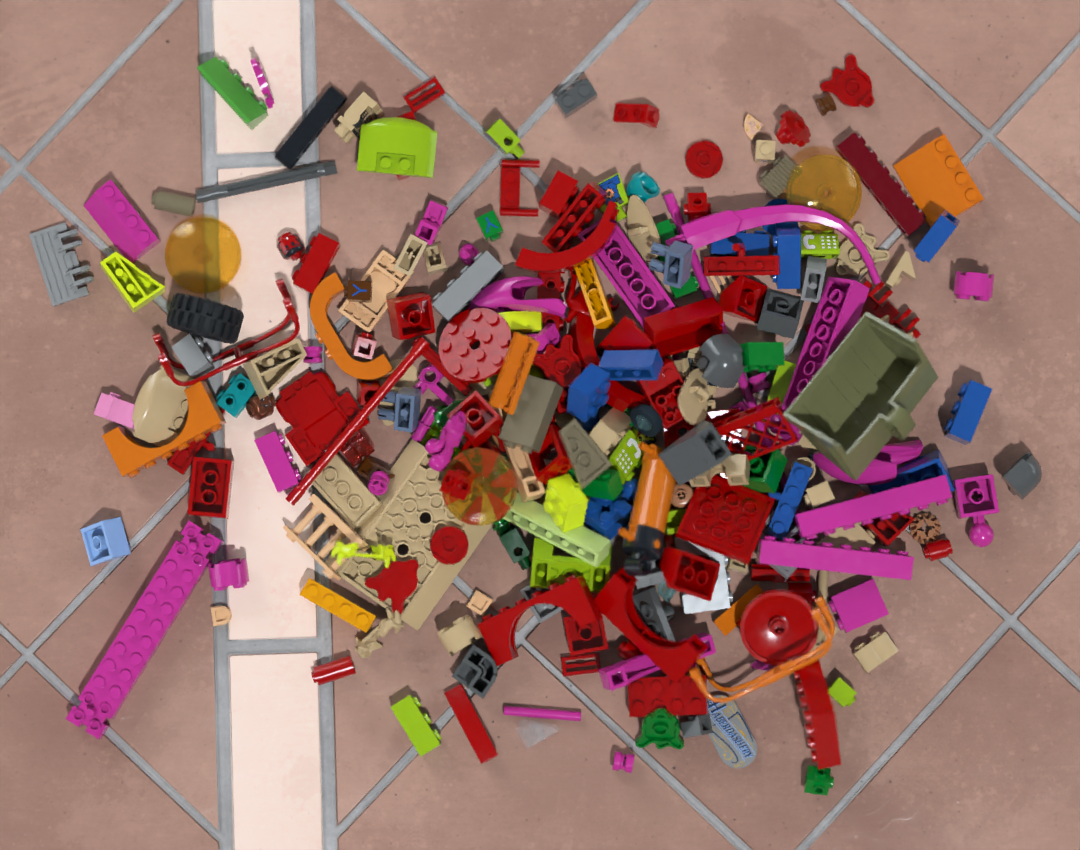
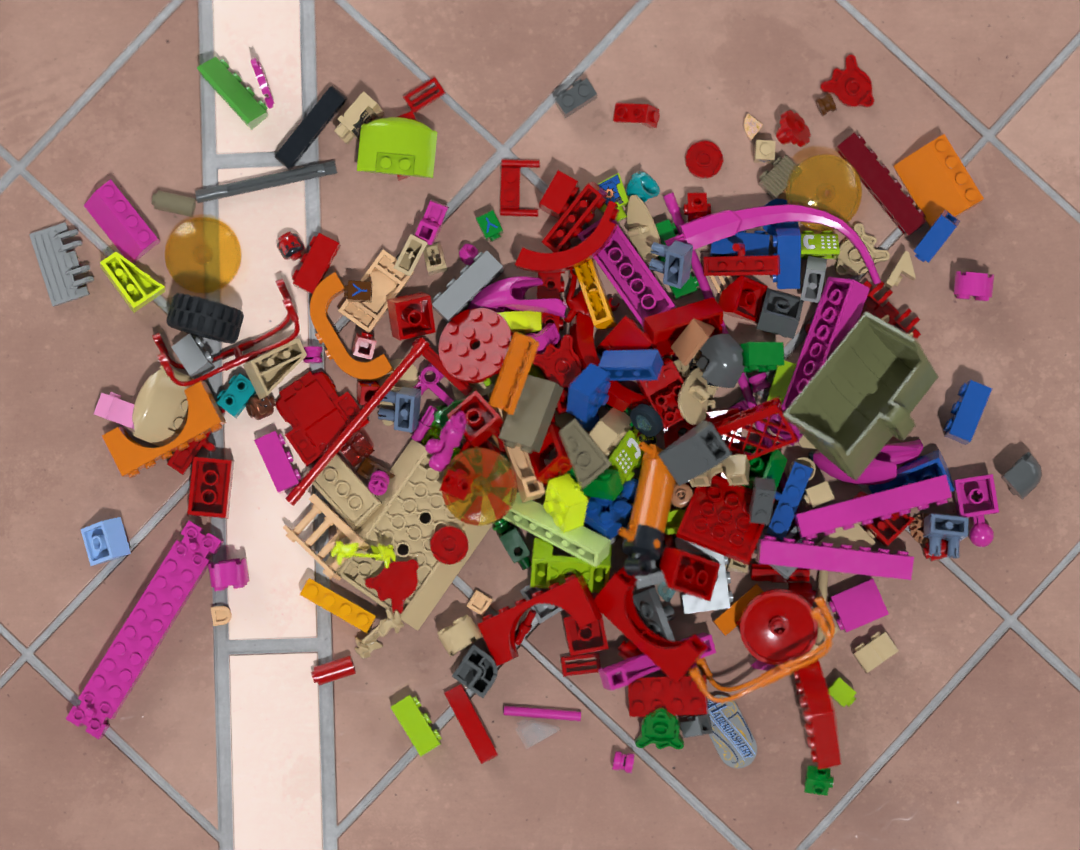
(498, 132): lime torso -> none
(525, 626): none -> red bar
(691, 340): none -> nougat slope
(762, 500): none -> dark grey brick
(945, 527): none -> sand blue brick

